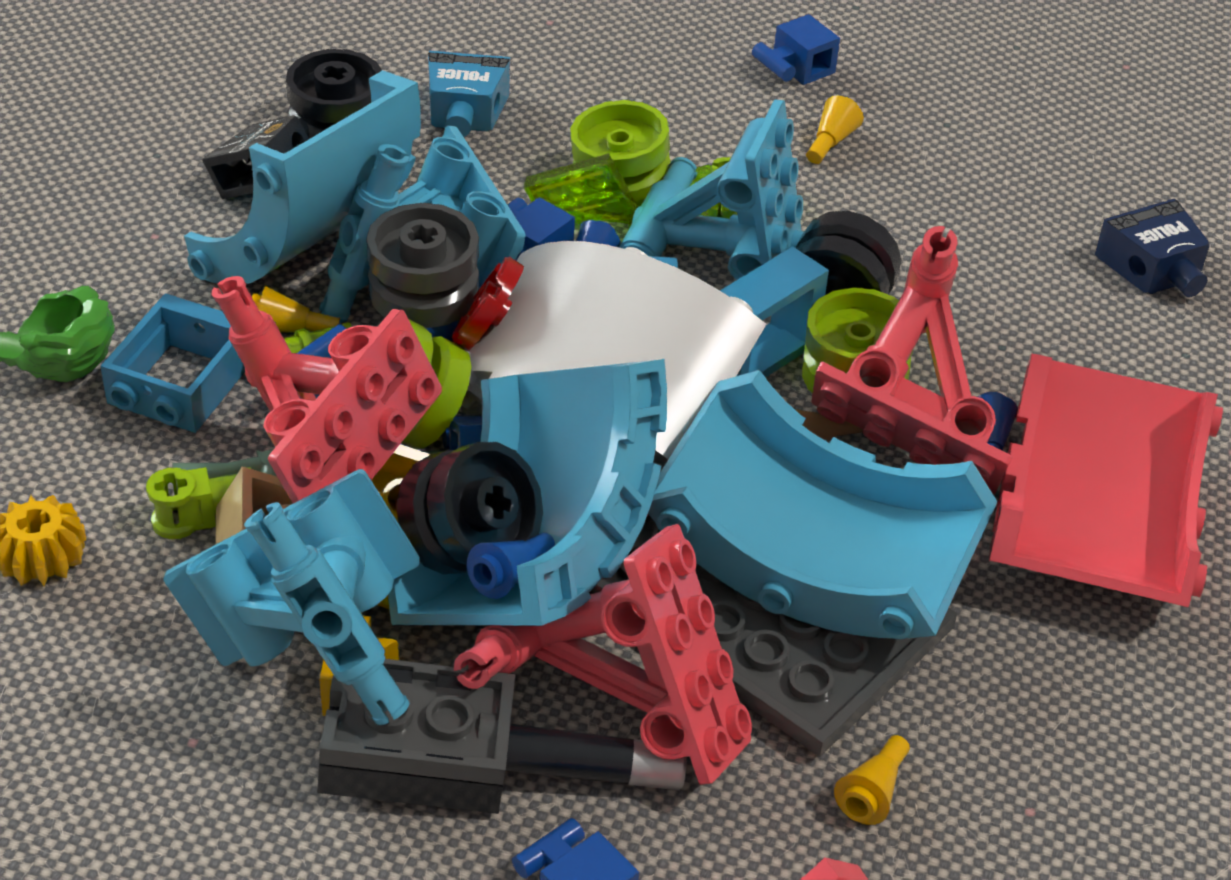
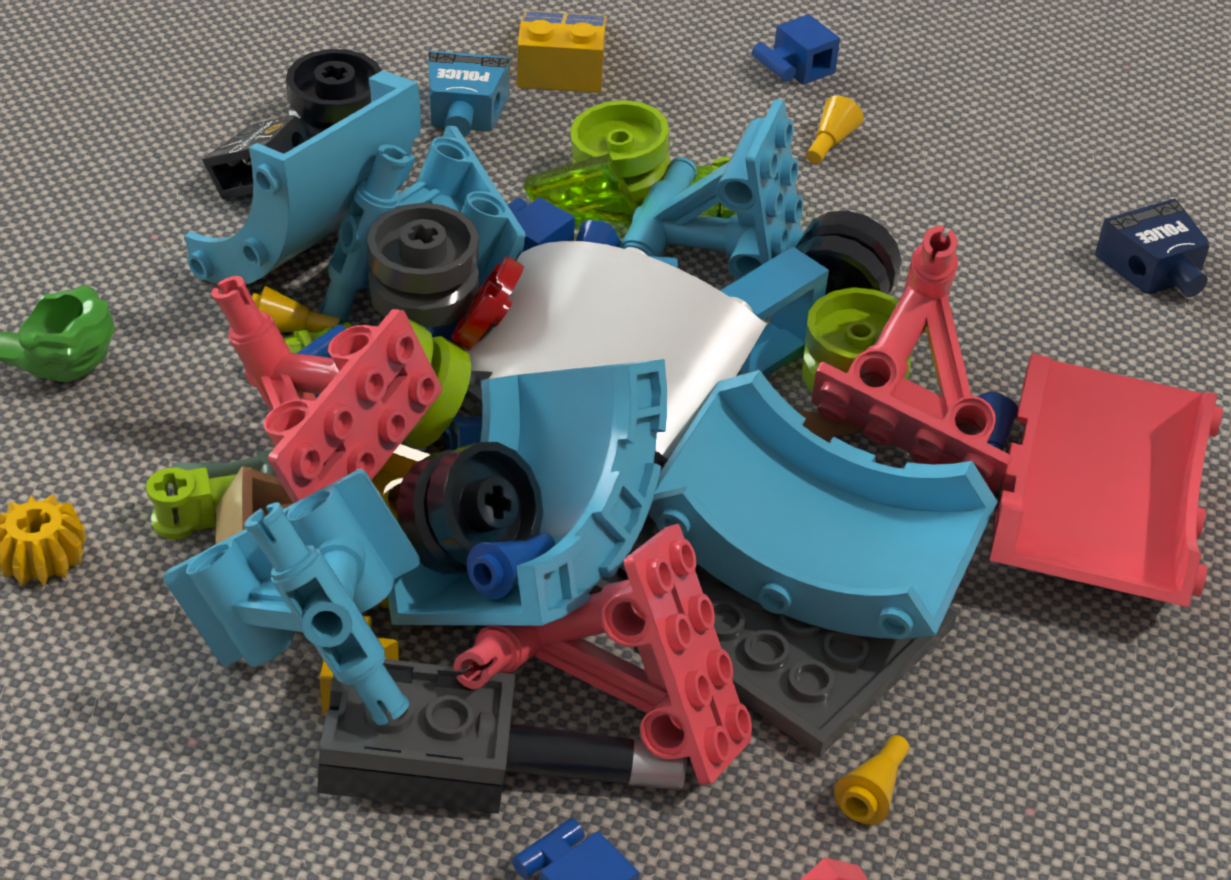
(175, 324): dark azure window -> none
(561, 51): none -> yellow slope

